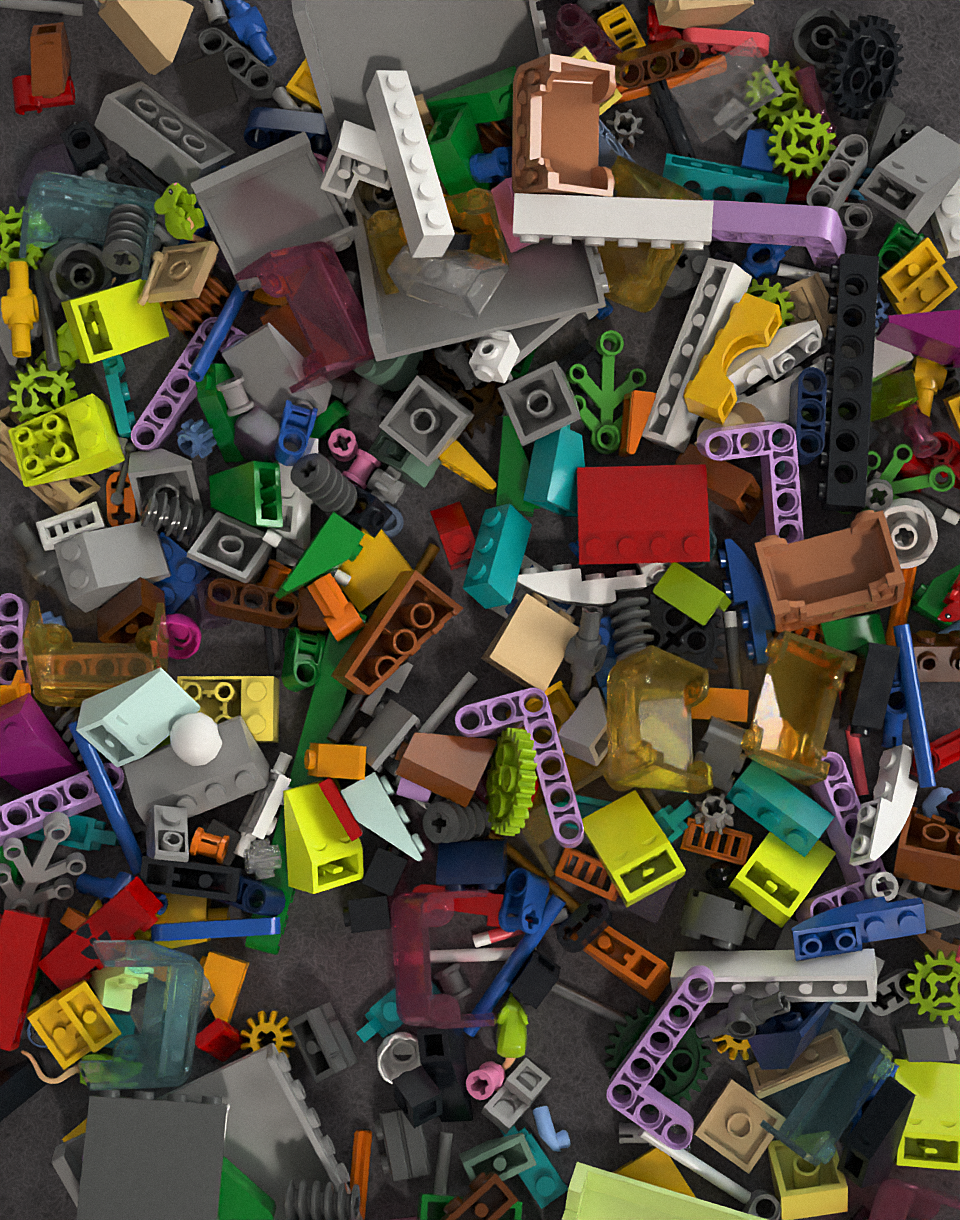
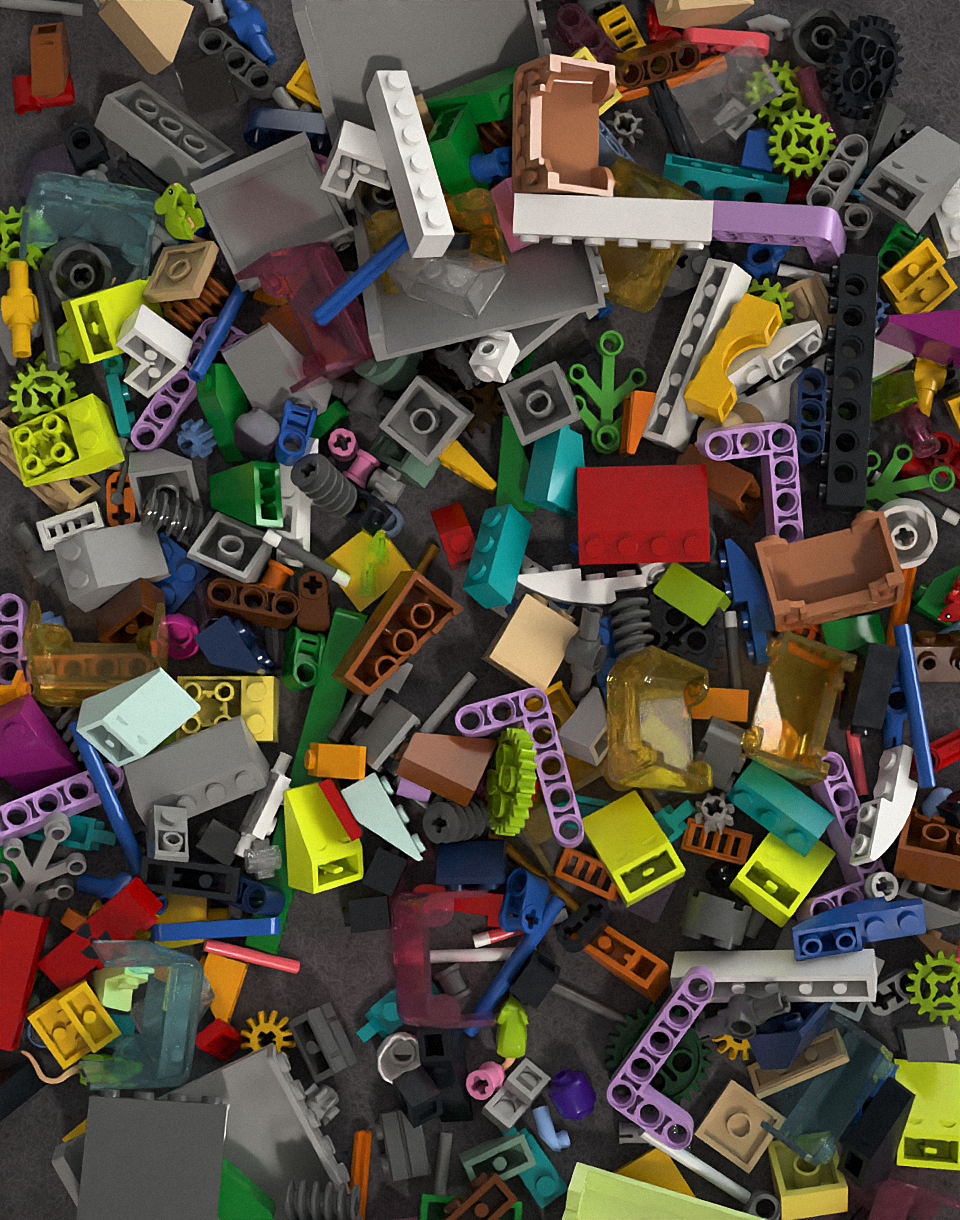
(125, 238): dark grey piece -> none
(154, 348): none -> white brick
(157, 257): tan hinge -> none
(195, 739): white hair -> none
(209, 845): orange bush -> none
(232, 647): none -> dark blue slope
(235, 395): light grey bush -> none
(251, 956): none -> coral bar
(323, 1100): none -> light grey gear
(327, 551): green slope -> none
(338, 612): orange piece -> none
(360, 279): none -> blue axle
(376, 555): none -> clear neon green slope
(572, 1094): none -> dark purple head
(770, 23): none -> light grey arm
(875, 504): light grey bush -> none

